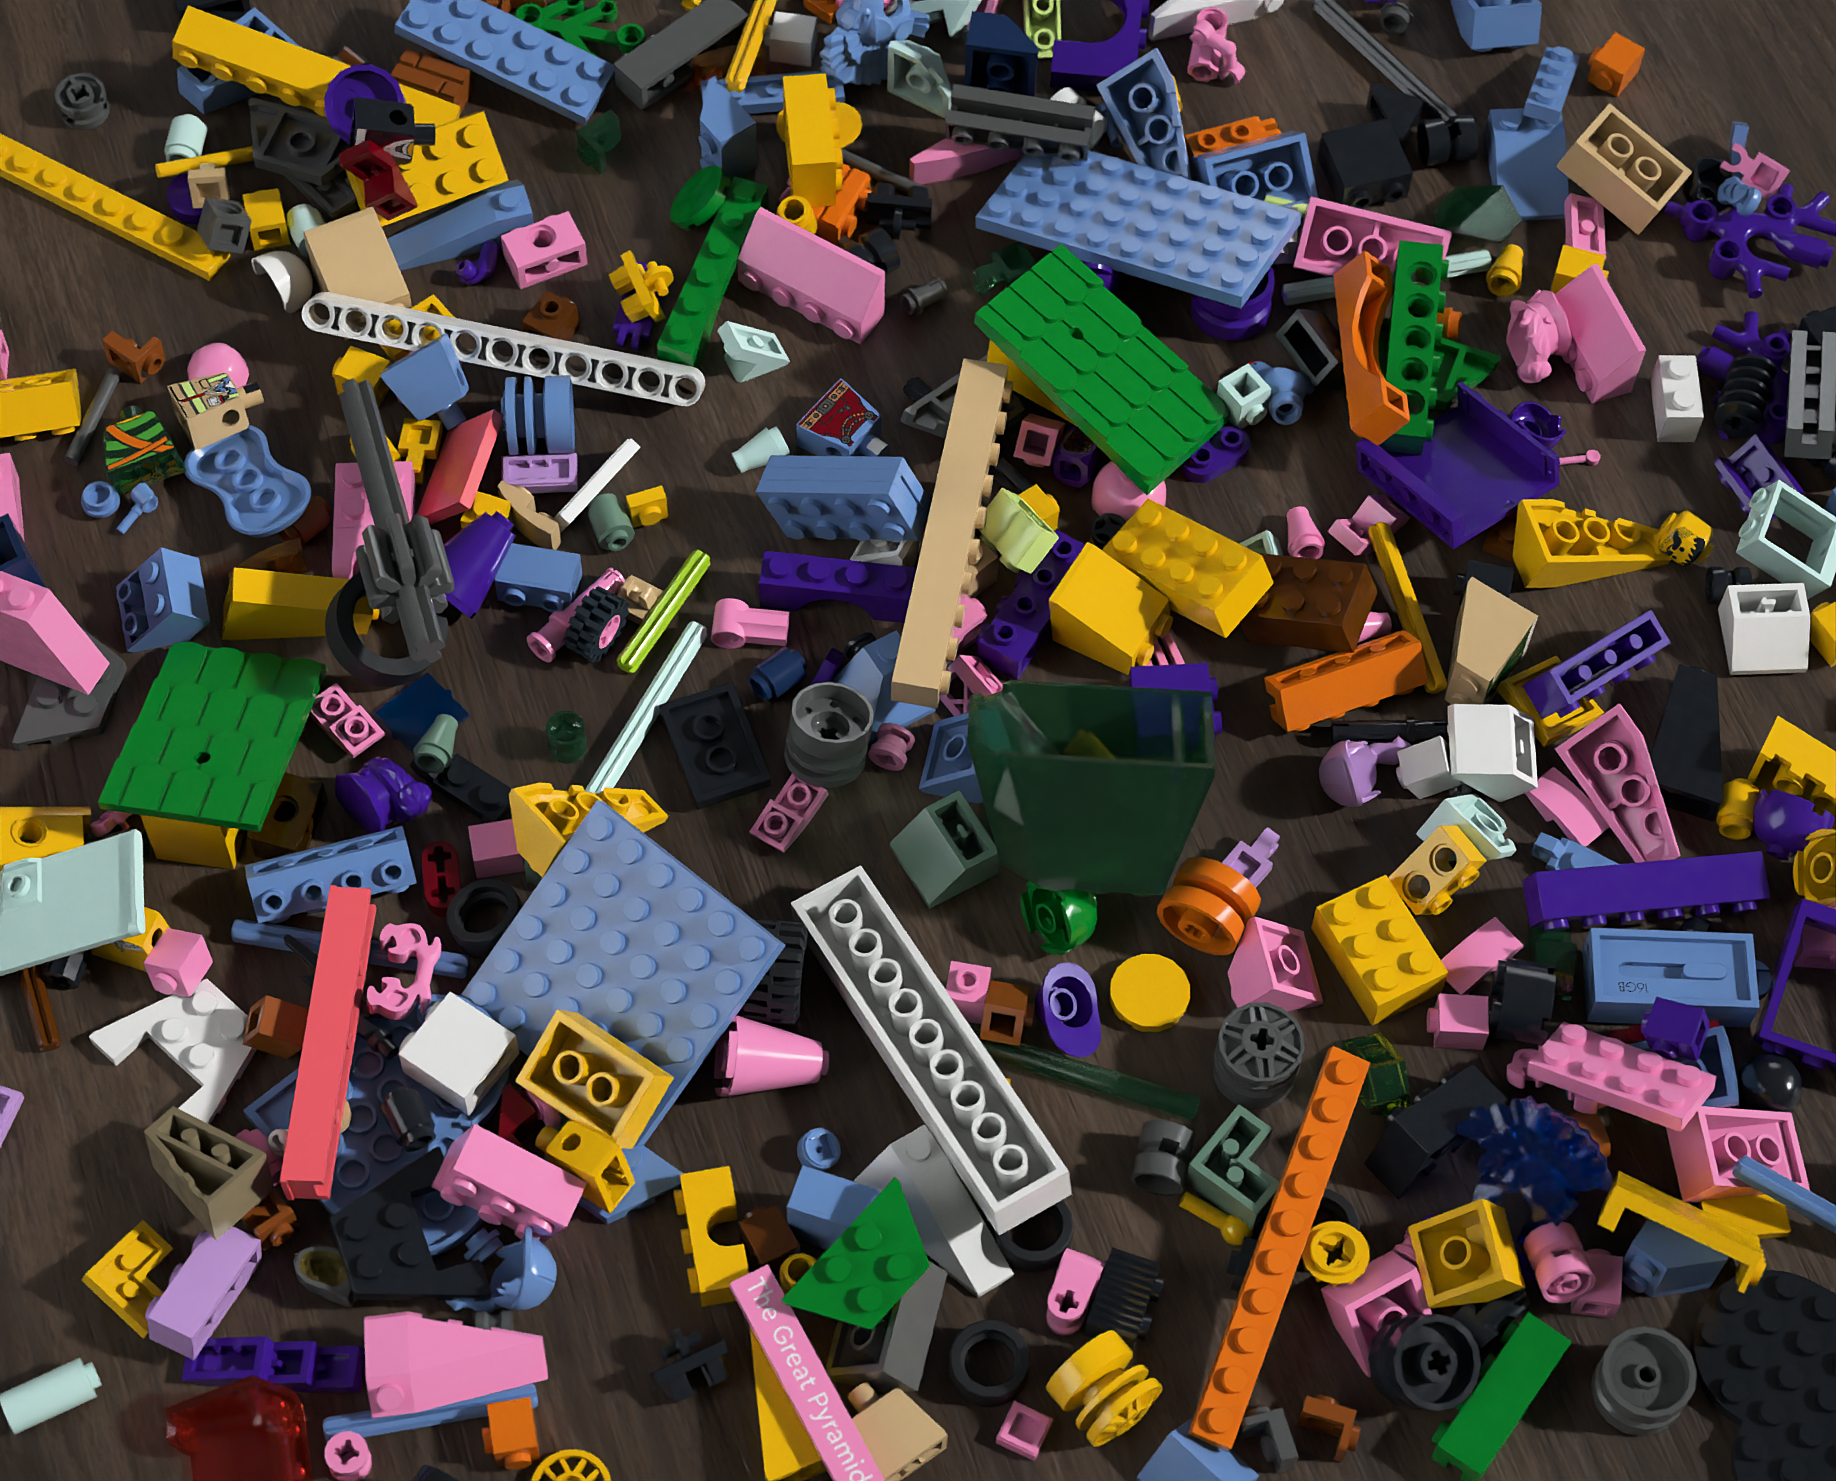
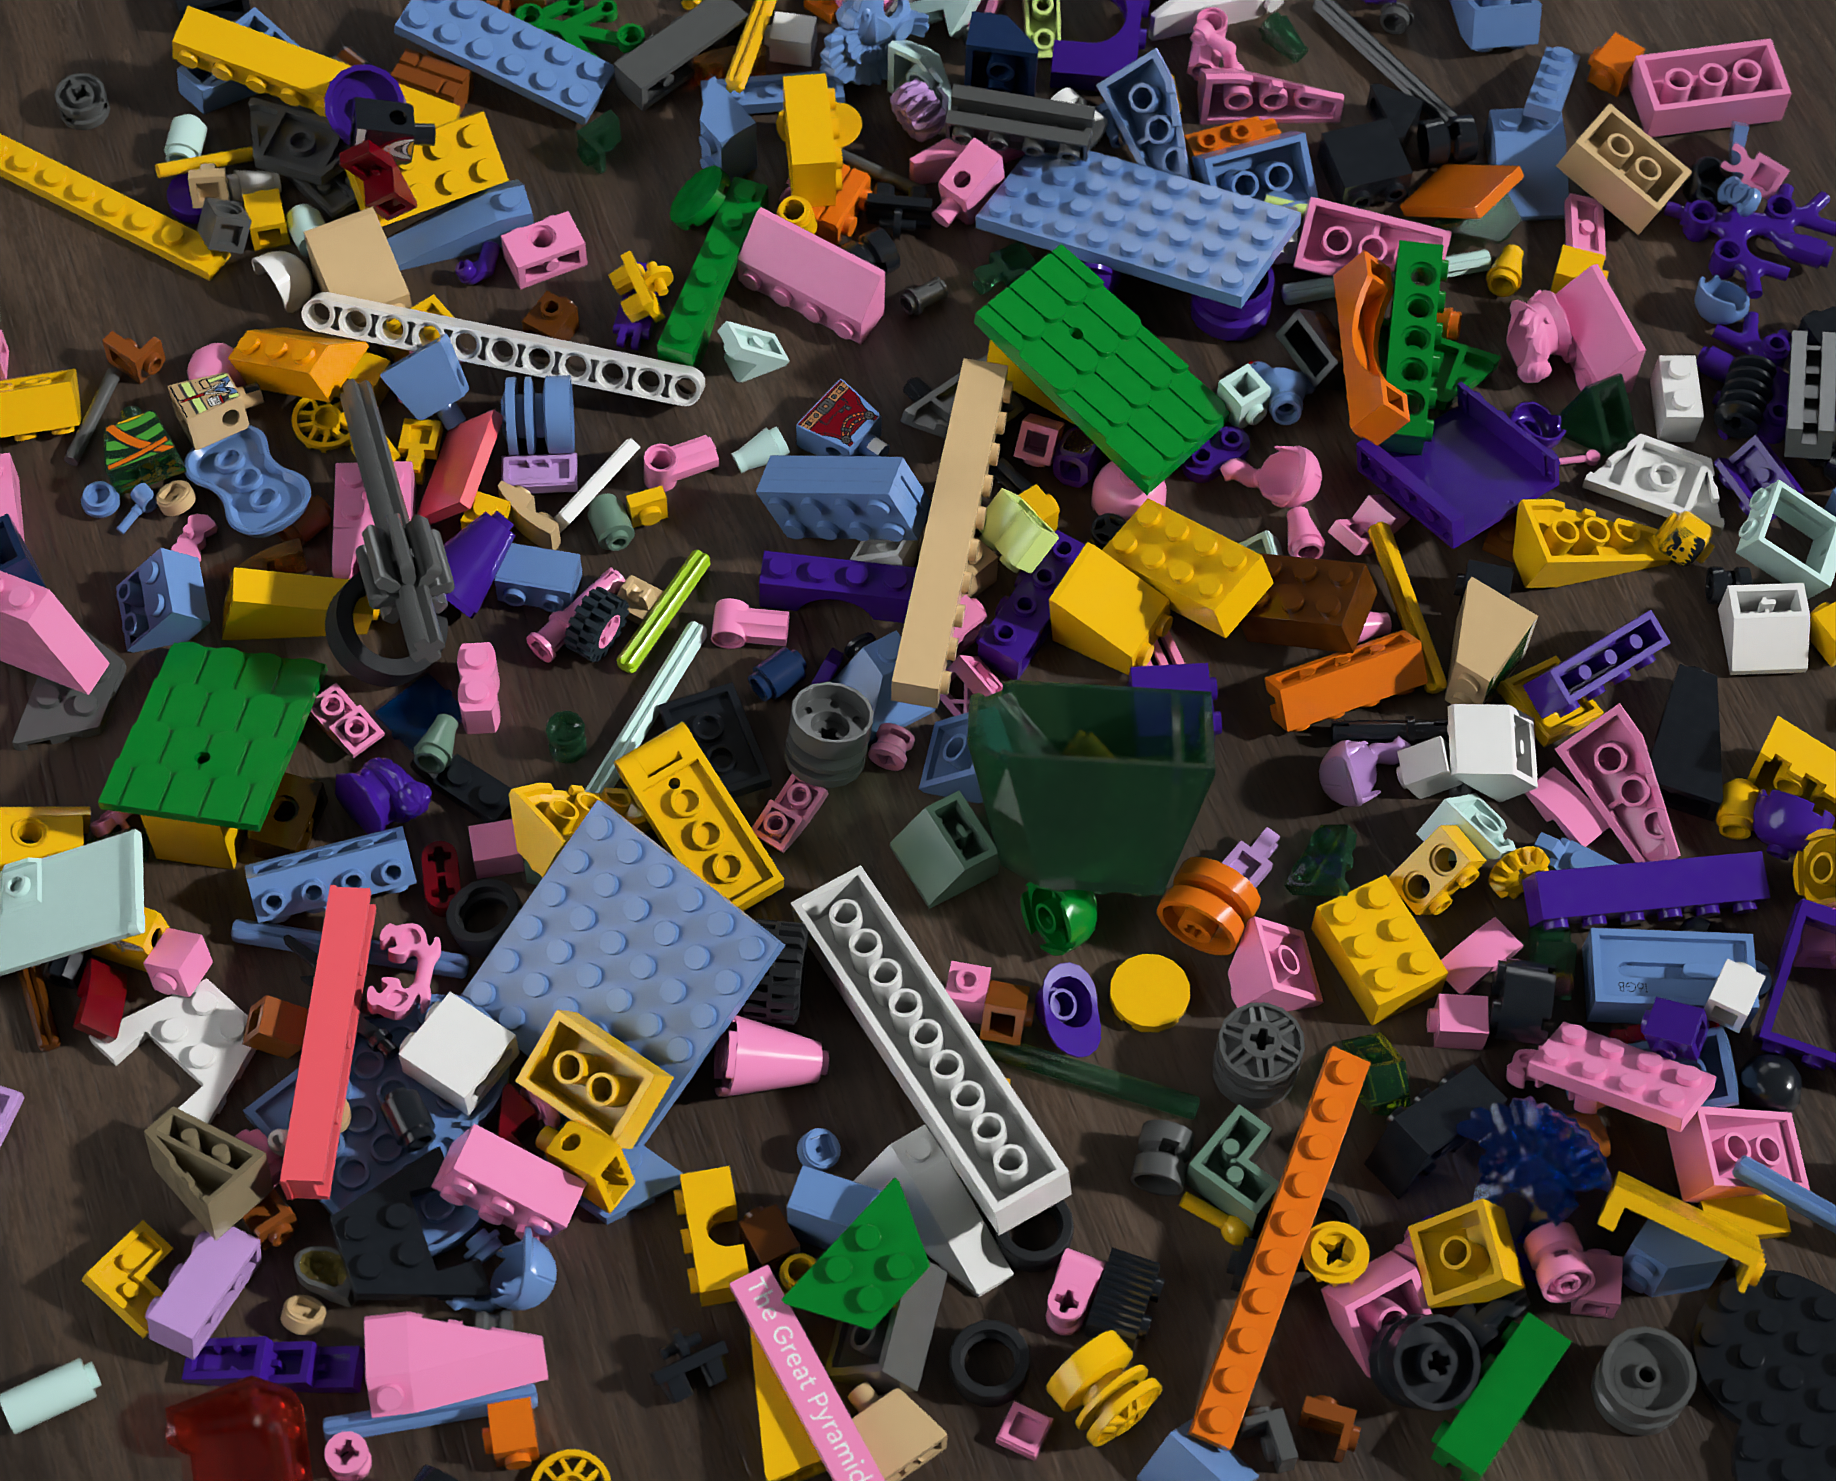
(102, 1001): none -> dark red slope
(175, 498): none -> tan tile
(194, 535): none -> bright pink piece
(247, 182): none -> white cone
(297, 361): none -> light orange slope
(303, 1315): none -> tan tile
(325, 420): none -> yellow wheel
(478, 688): none -> bright pink brick
(679, 461): none -> bright pink piece
(698, 818): none -> yellow hinge
(918, 110): none -> lavender gear
(969, 184): none -> bright pink torso
(1237, 94): none -> bright pink wedge
(1281, 35): none -> clear green cone
(1285, 478): none -> bright pink piece
(1324, 863): none -> clear green wing
(1462, 191): none -> orange tile
(1505, 875): none -> yellow gear
(1600, 417): none -> clear green slope
(1660, 480): none -> white wing
(1709, 87): none -> bright pink brick
(1721, 301): none -> medium blue hair
(1733, 995): none -> white brick

